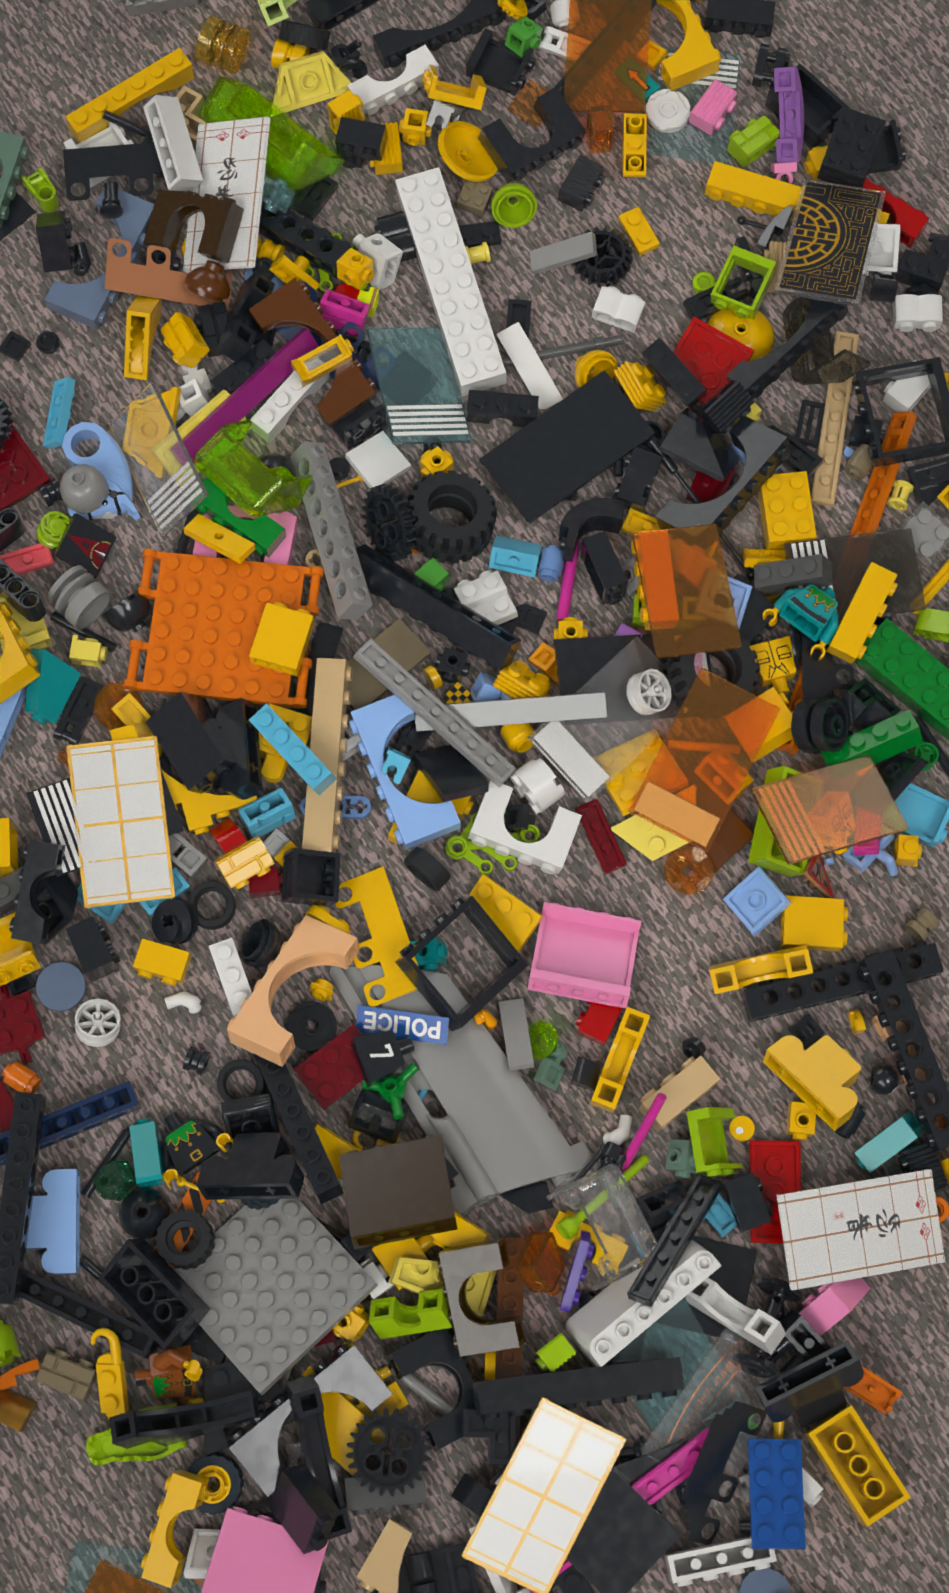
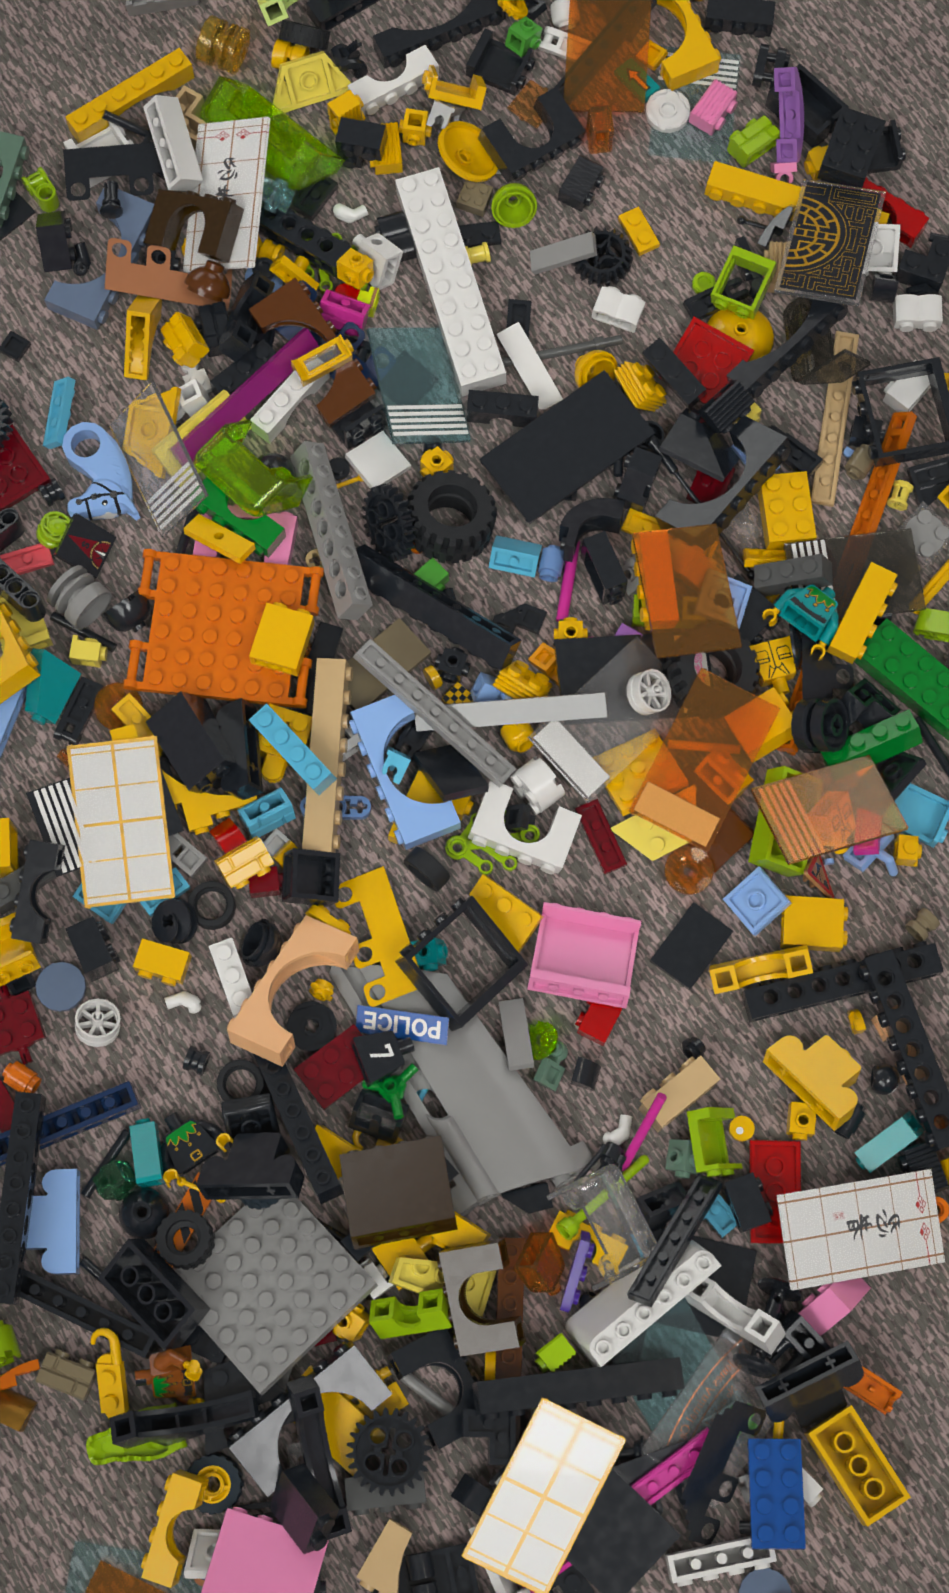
(48, 342): black plate -> none
(58, 901): black slope -> none
(83, 488): light grey cylinder -> none
(349, 215): none -> white arm
(486, 1018): light orange arm -> none
(487, 597): white plate -> none
(619, 1059): yellow arch -> none
(634, 145): yellow slope -> none
(691, 946): none -> black tile
(805, 441): black tile -> none
(807, 1031): black tile -> none
(928, 753): green wheel -> none

